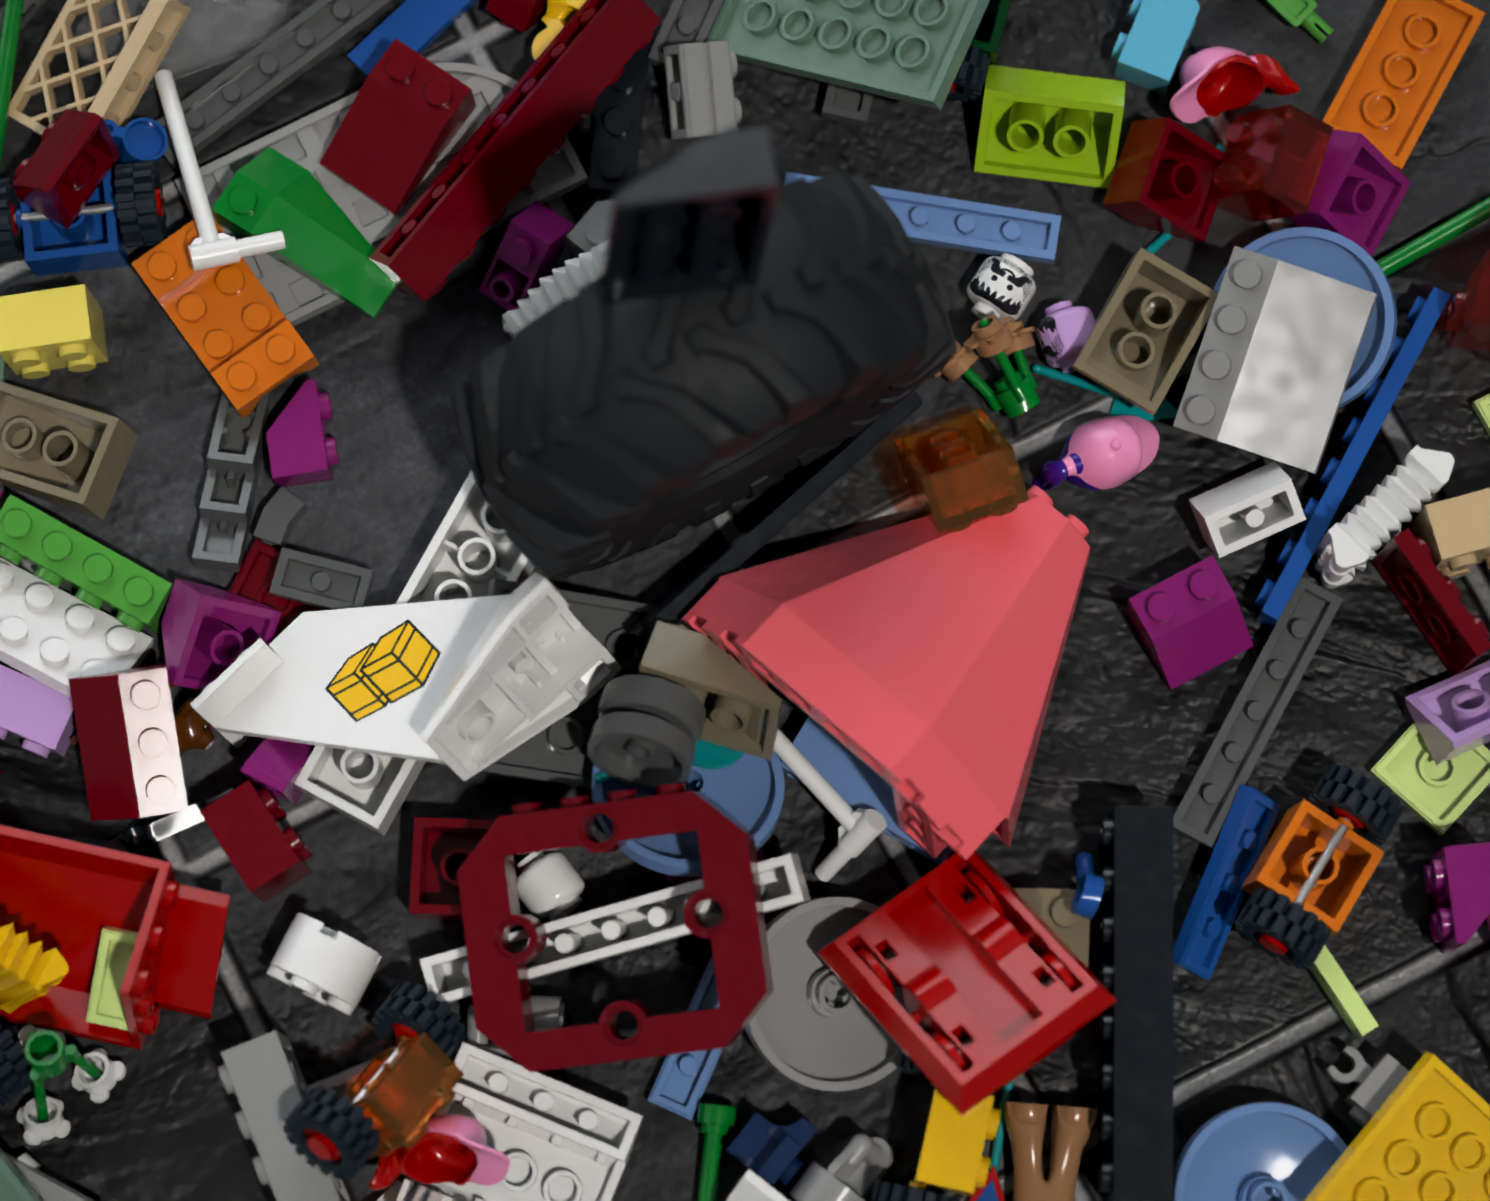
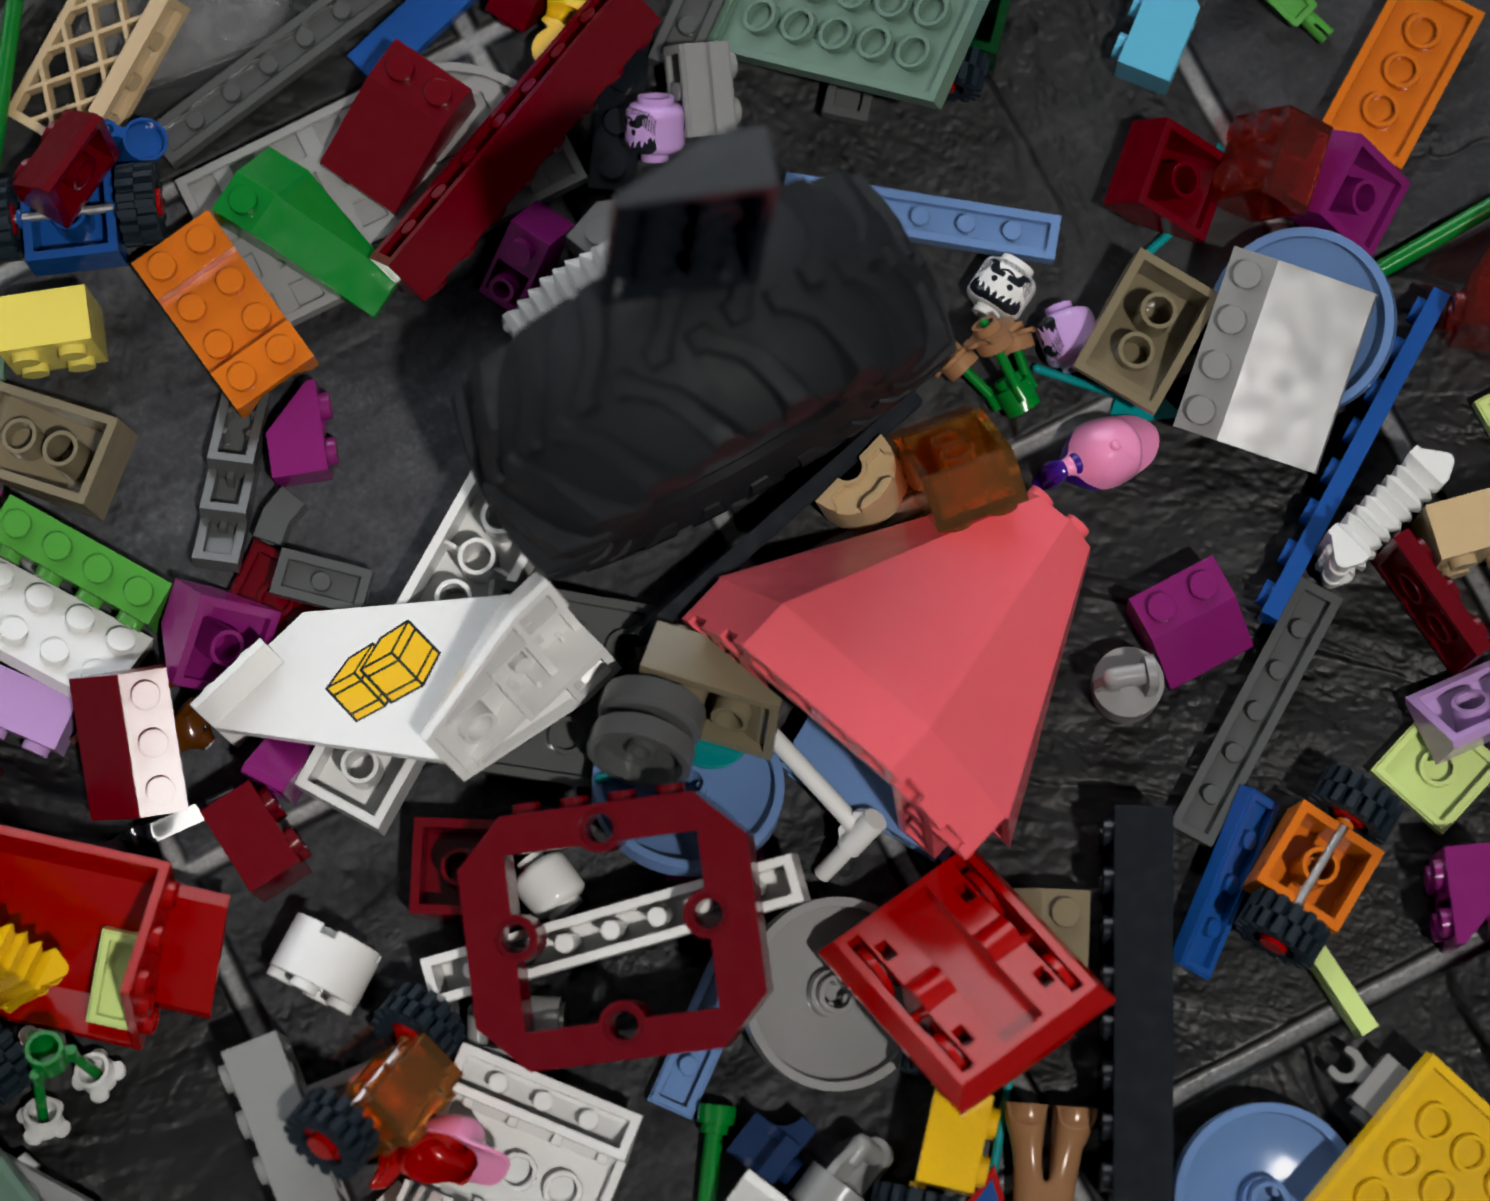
(211, 247): white bar -> none
(654, 127): none -> lavender head
(871, 495): none -> tan cylinder
(1050, 126): lime slope -> none
(1089, 887): blue piece -> none
(1127, 685): none -> light grey piece
(1225, 81): red hair -> none
(1247, 509): white brick -> none

